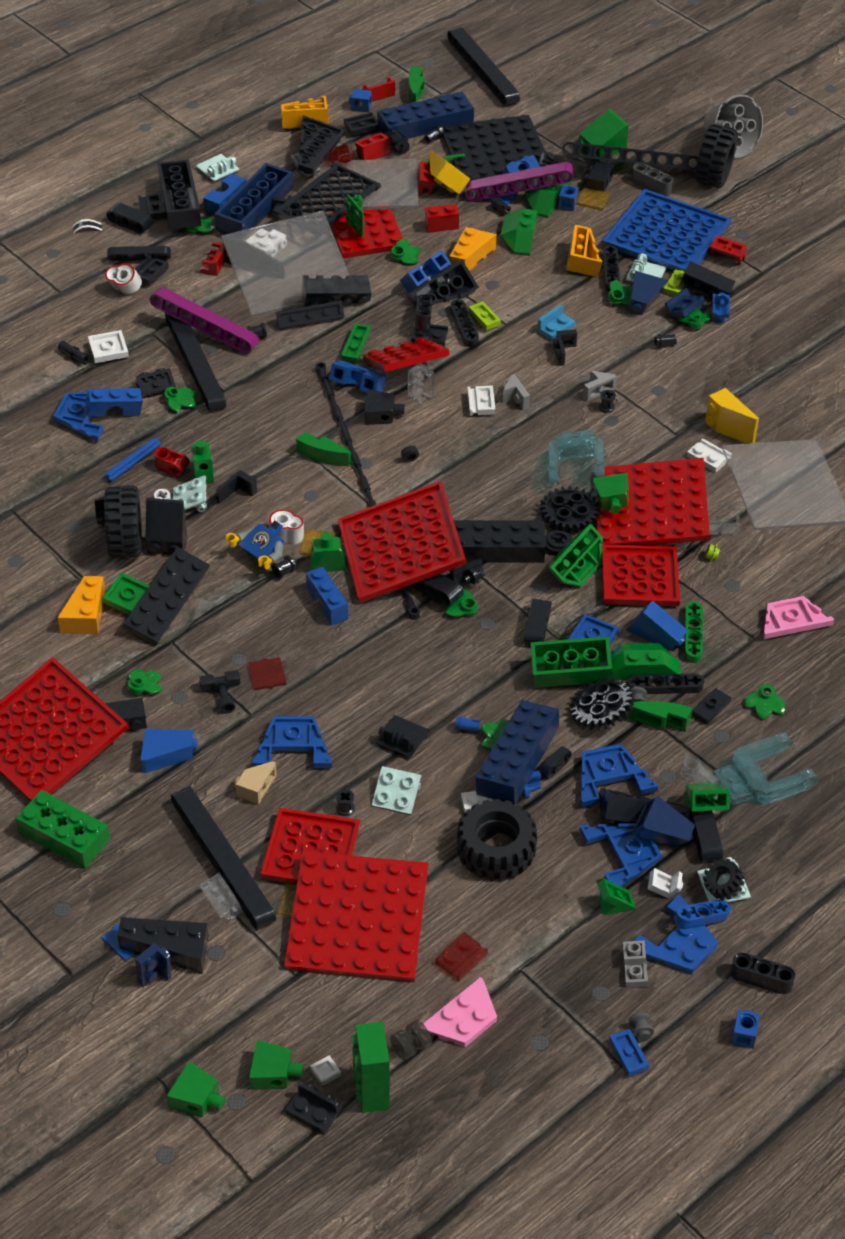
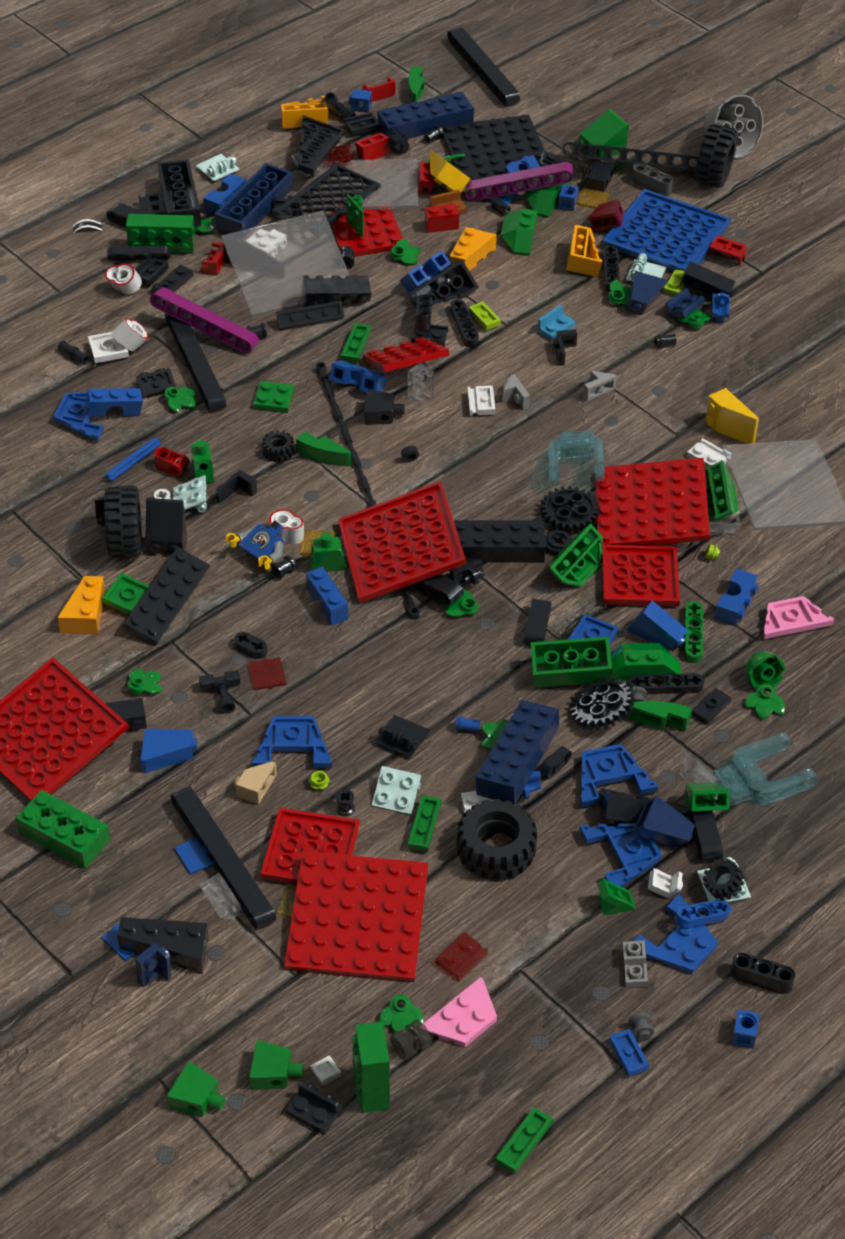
(130, 334): none -> white piece
(162, 230): none -> green brick
(175, 279): none -> black plate
(193, 856): none -> blue piece
(249, 644): none -> black beam
(274, 397): none -> green plate
(278, 453): none -> black tyre
(319, 780): none -> lime plate
(337, 107): none -> black bar
(348, 256): none -> black wheel
(400, 1017): none -> green plate
(424, 823): none -> green plate
(449, 198): none -> dark orange bracket
(524, 1140): none -> green plate
(606, 216): none -> dark red torso
(607, 401): black bush -> none
(612, 491): green torso -> none
(720, 492): none -> green wedge
(732, 608): none -> blue arch
(764, 668): none -> green cylinder

